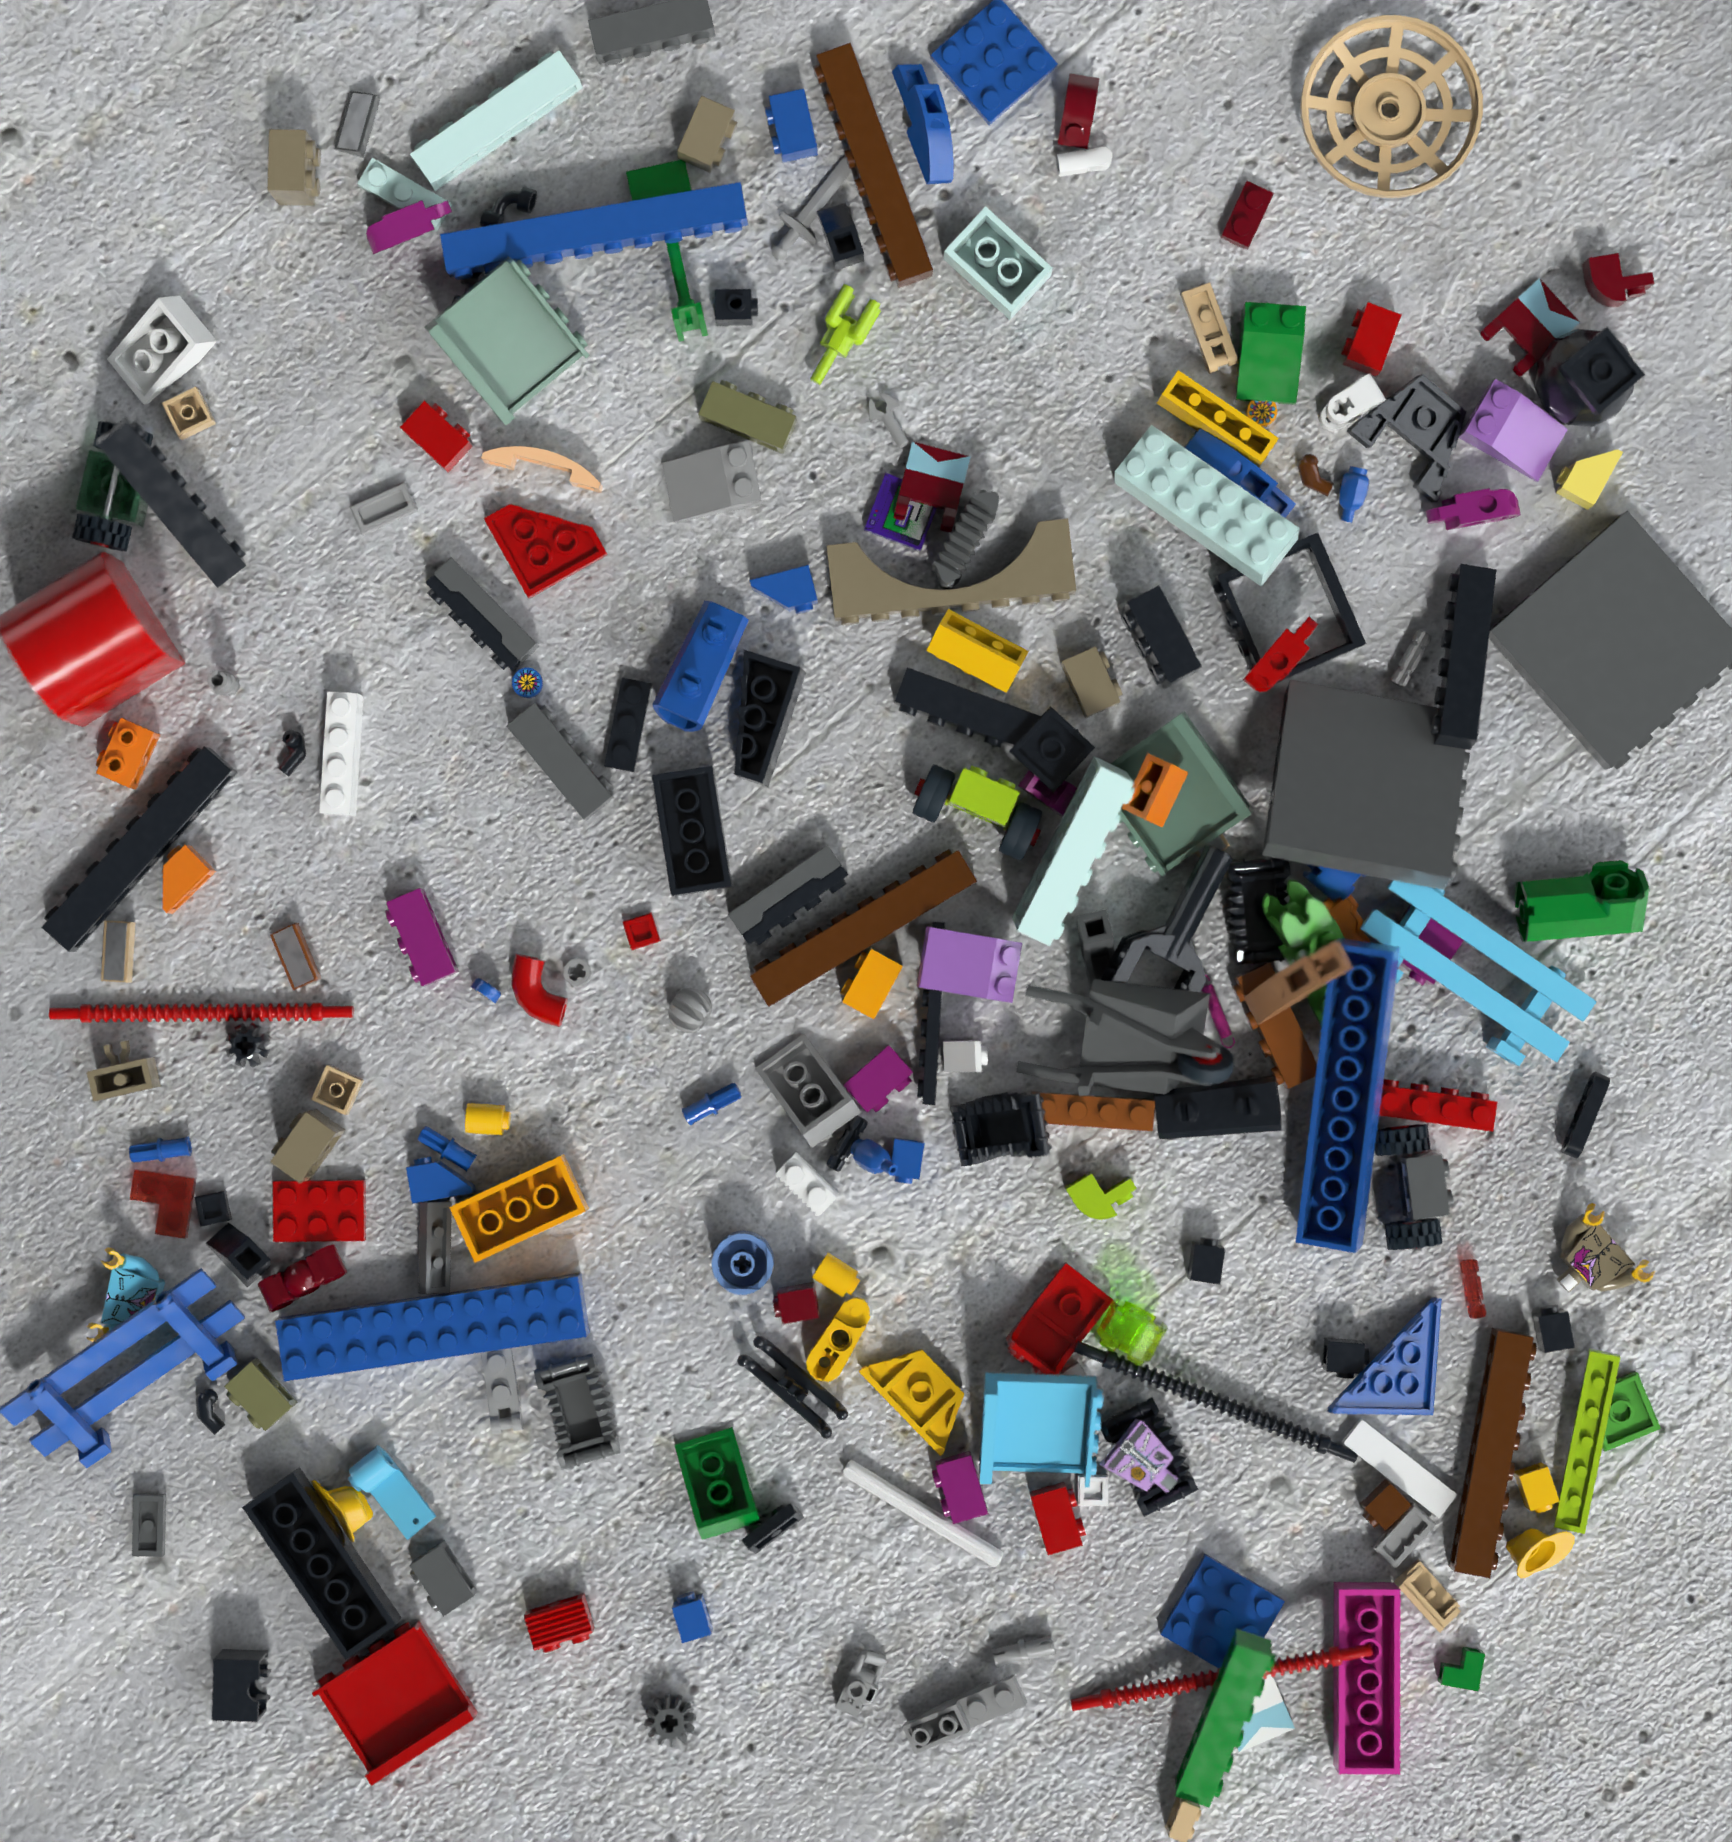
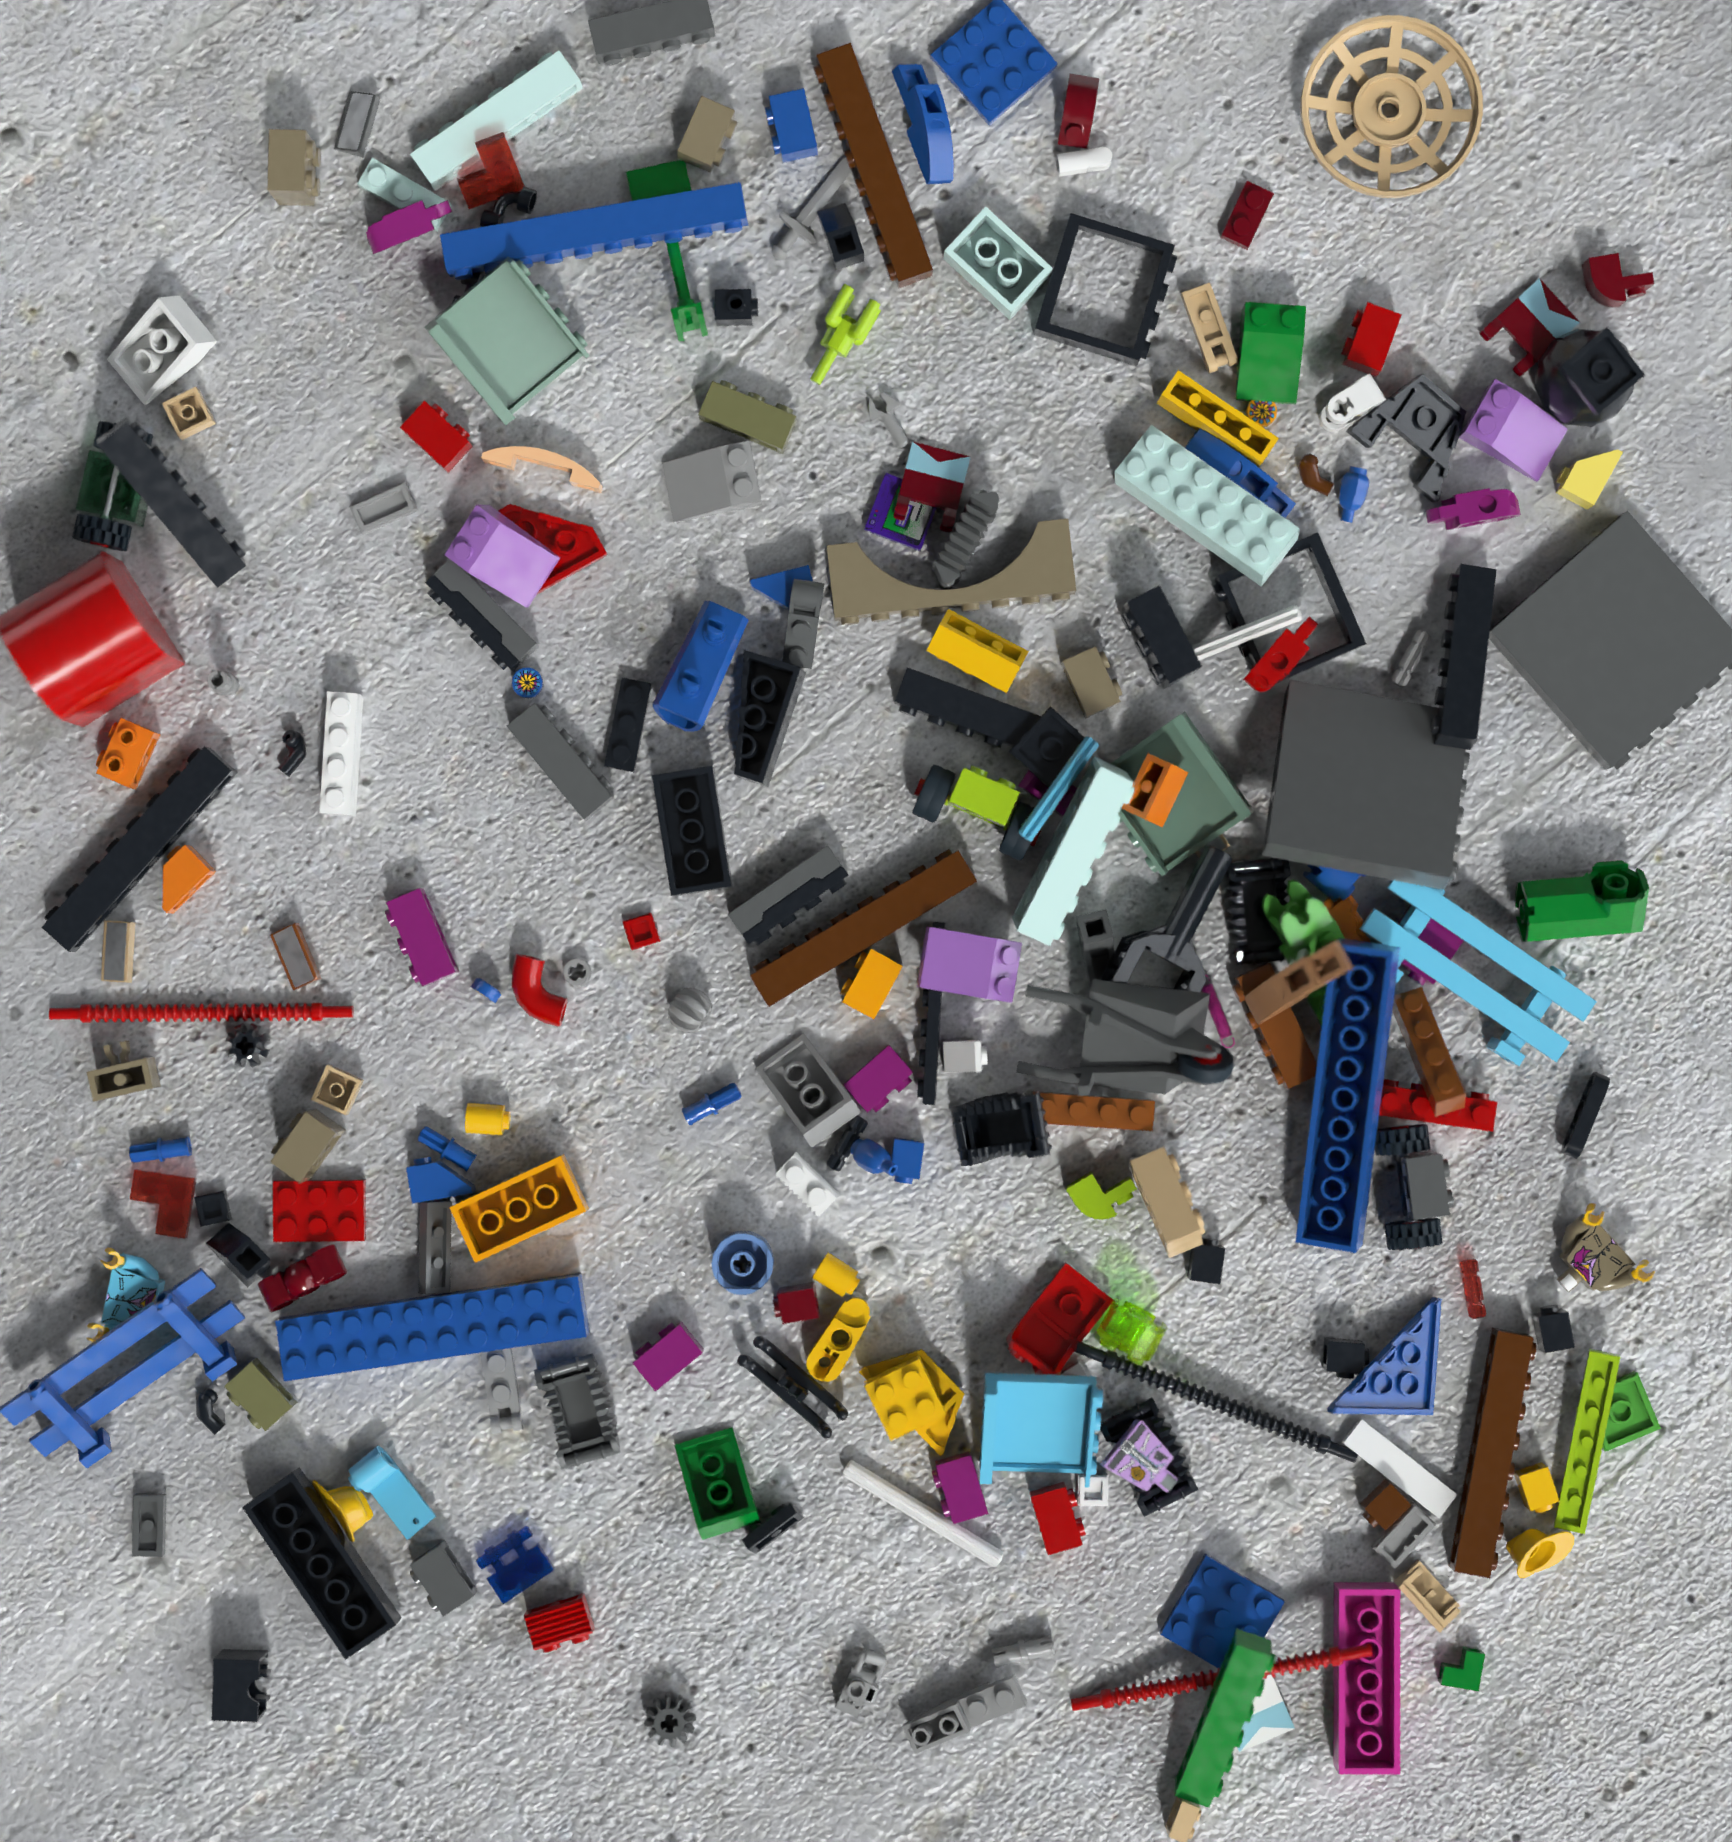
(395, 1700): red panel -> none
(496, 178): none -> clear red plate
(502, 555): none -> slope
(519, 1573): none -> clear blue plate
(667, 1355): none -> magenta brick
(692, 1617): blue brick -> none
(803, 623): none -> dark grey plate
(904, 1397): none -> yellow brick
(1058, 788): none -> medium azure axle
(1150, 317): none -> black window
(1168, 1201): none -> tan brick
(1219, 1109): black piece -> none
(1247, 632): none -> white axle
(1428, 1051): none -> dark orange brick

